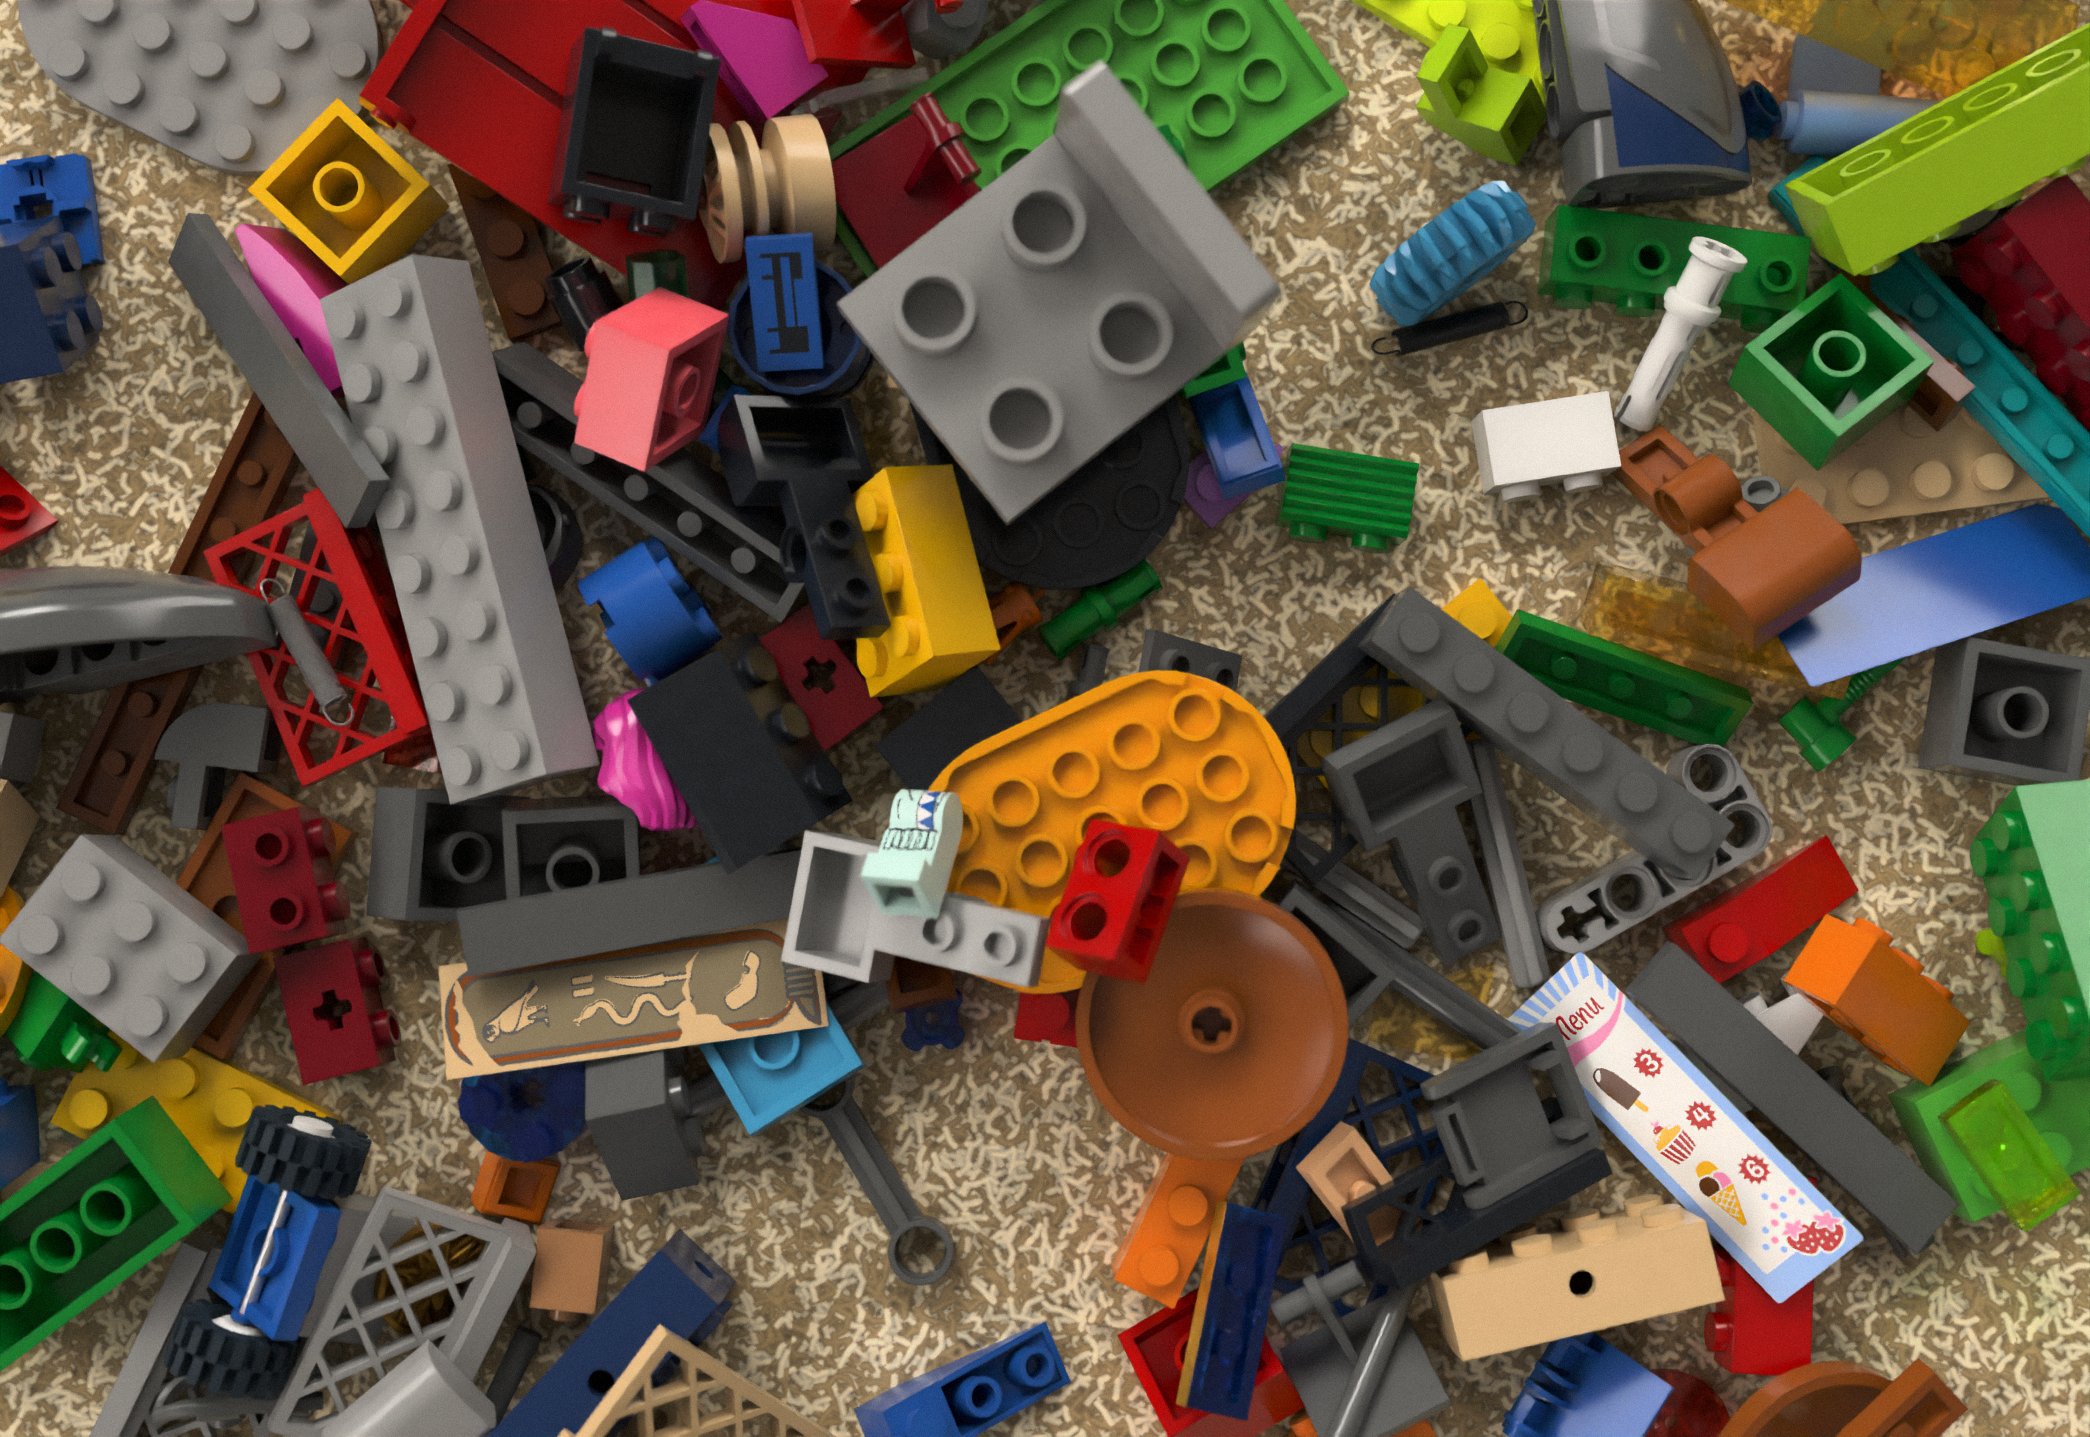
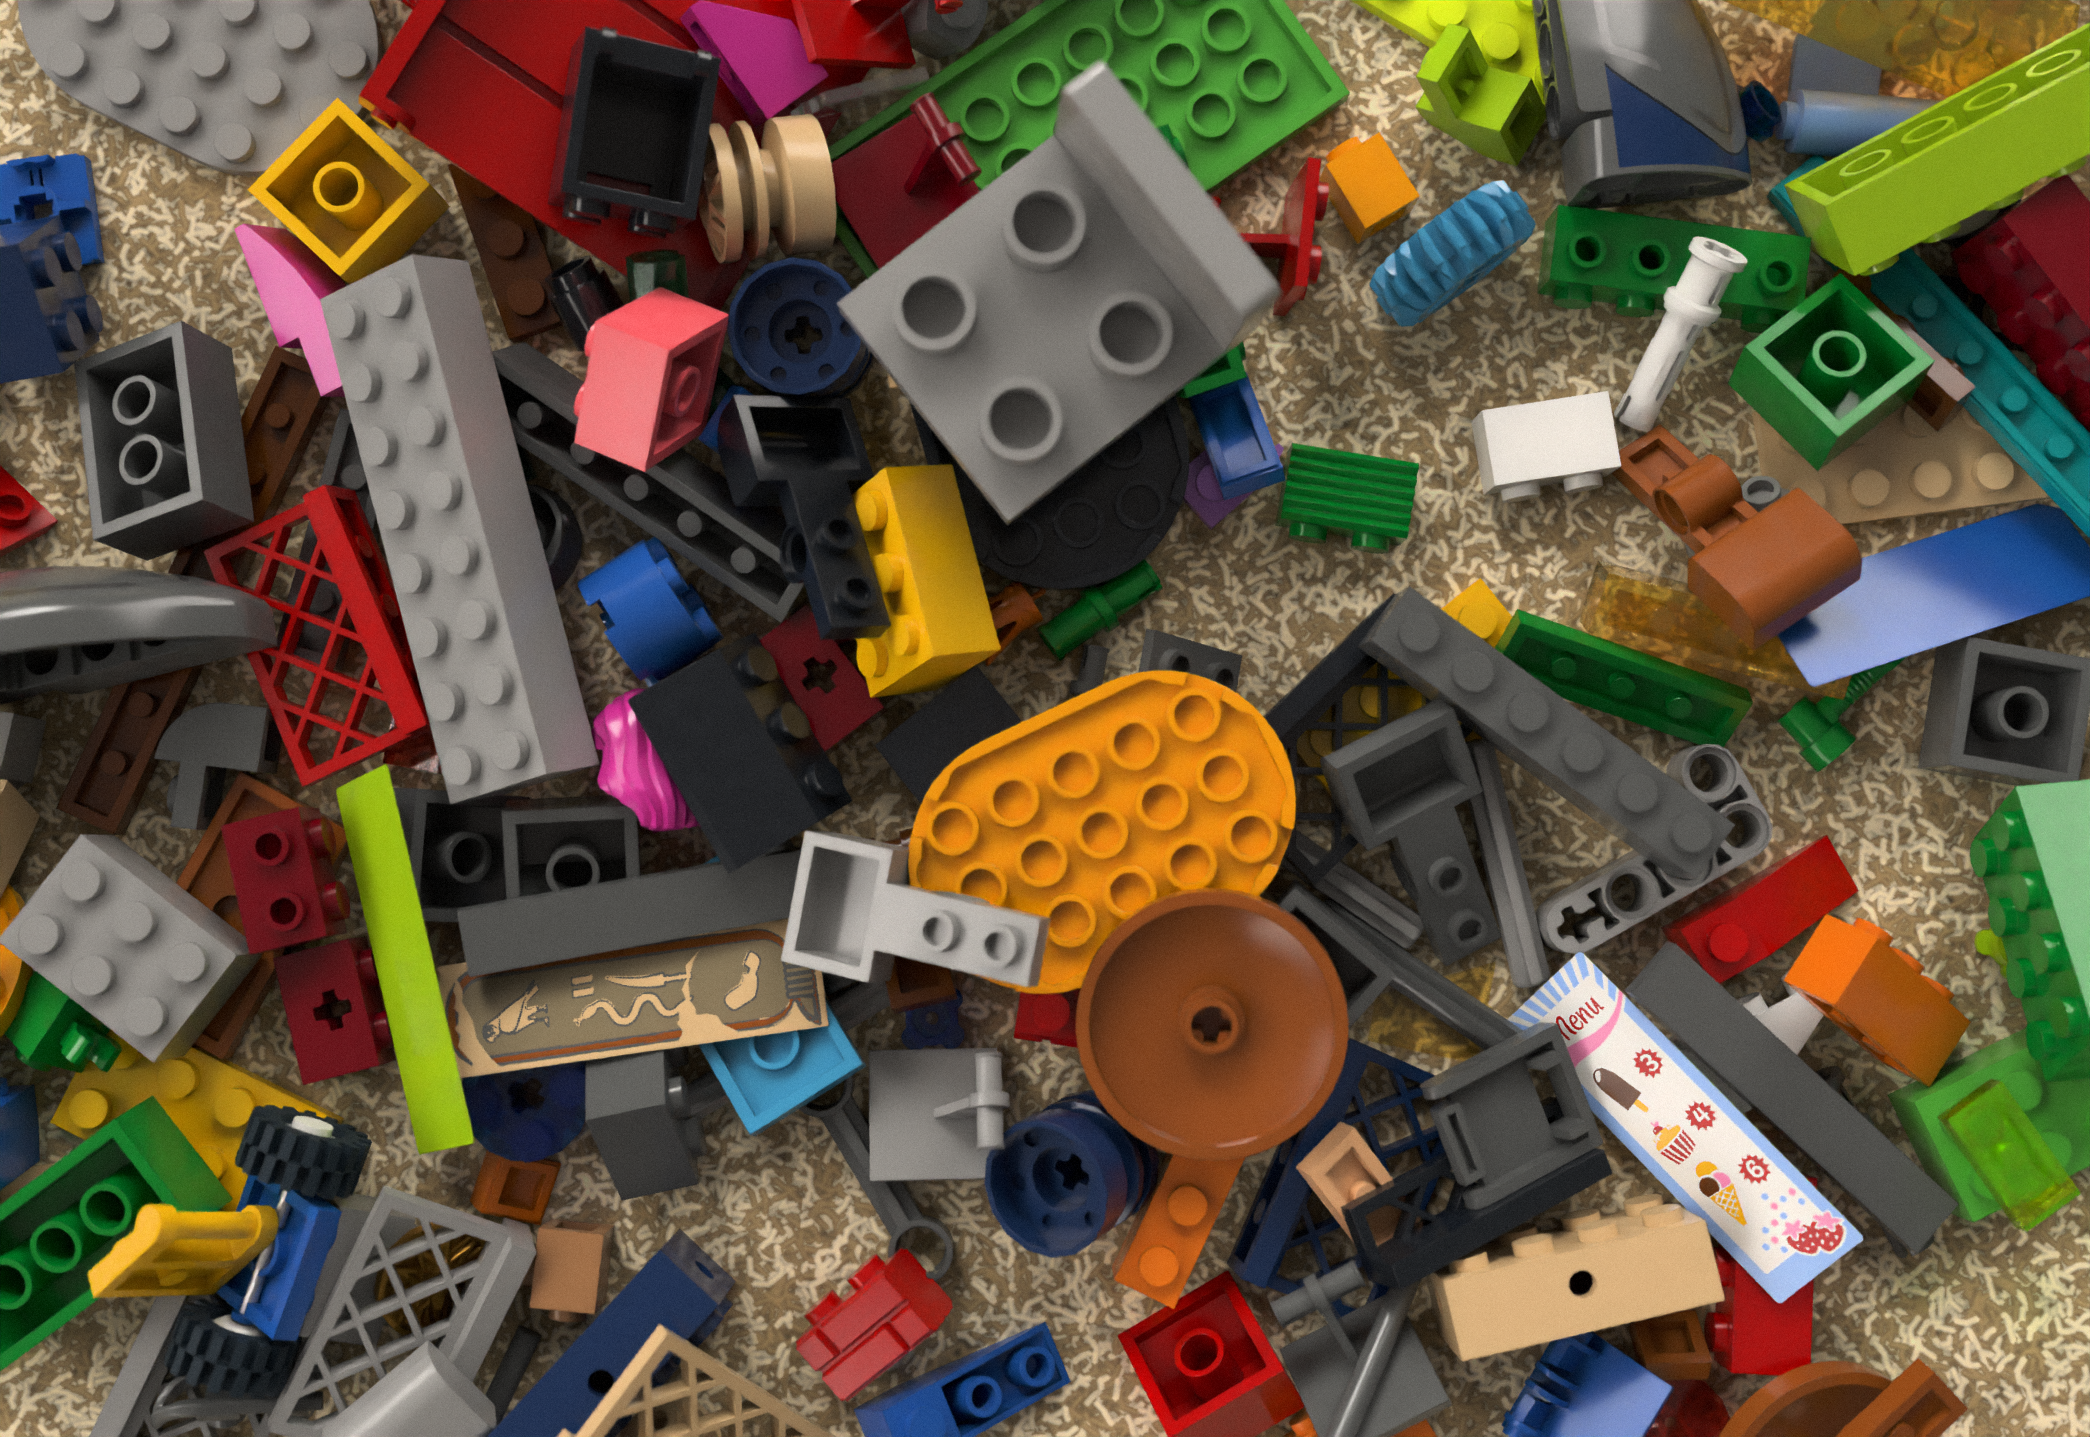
(163, 442): none -> dark grey brick
(183, 1251): none -> yellow plate
(278, 371): dark grey tile -> none
(306, 652): light grey piece -> none
(404, 962): none -> lime sticker
(785, 302): blue tile -> none
(873, 1323): none -> red brick
(915, 853): light aqua leg -> none
(934, 1113): none -> light grey plate
(1068, 1176): none -> dark blue wheel
(1121, 884): red brick -> none
(1231, 1311): clear blue plate -> none
(1297, 256): none -> red plate
(1367, 186): none -> light orange brick
(1452, 328): black piece -> none
(1672, 1346): none -> dark orange plate

